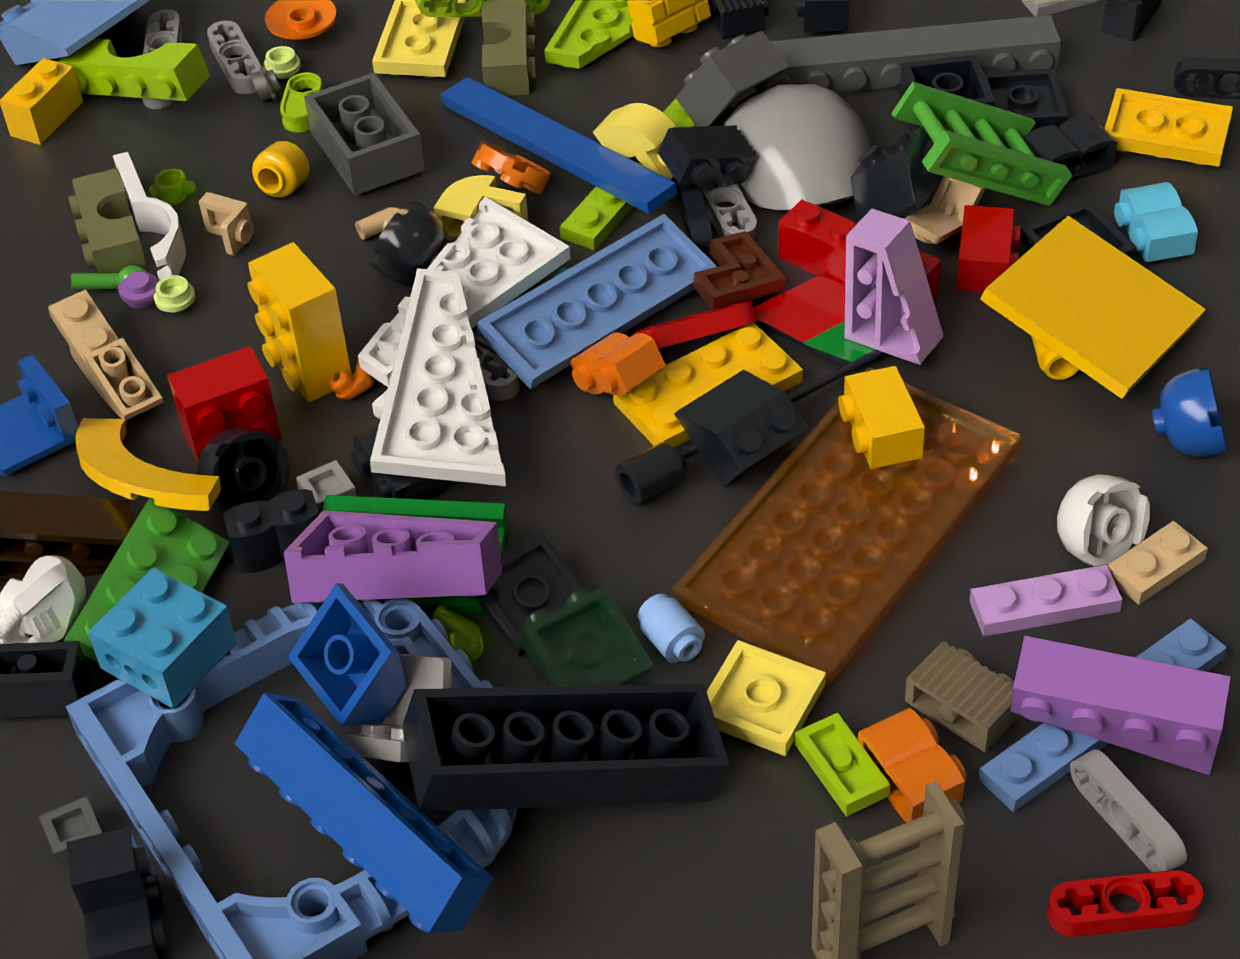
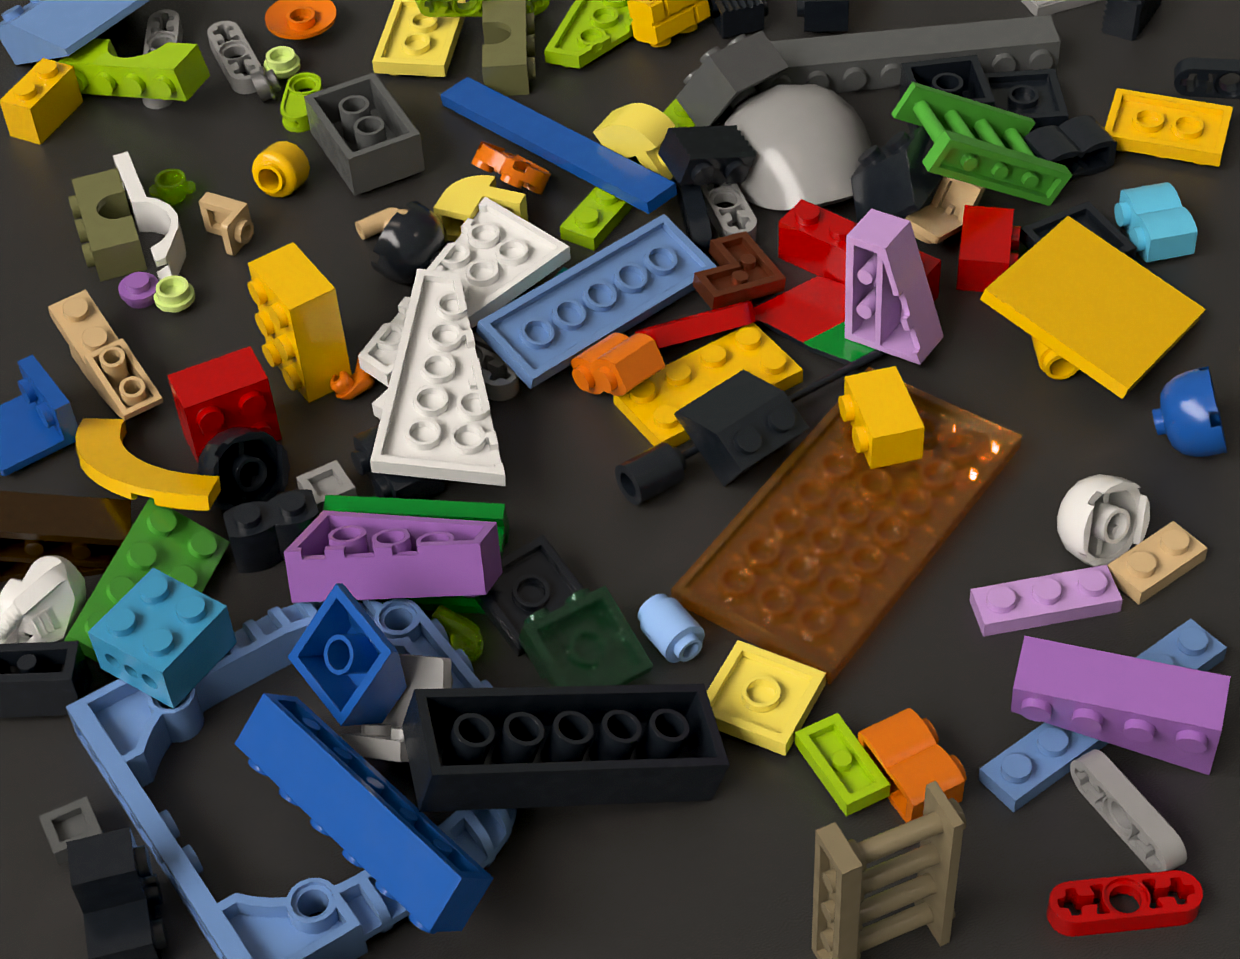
(102, 280): bright green bar -> none
(962, 695): dark tan brick -> none

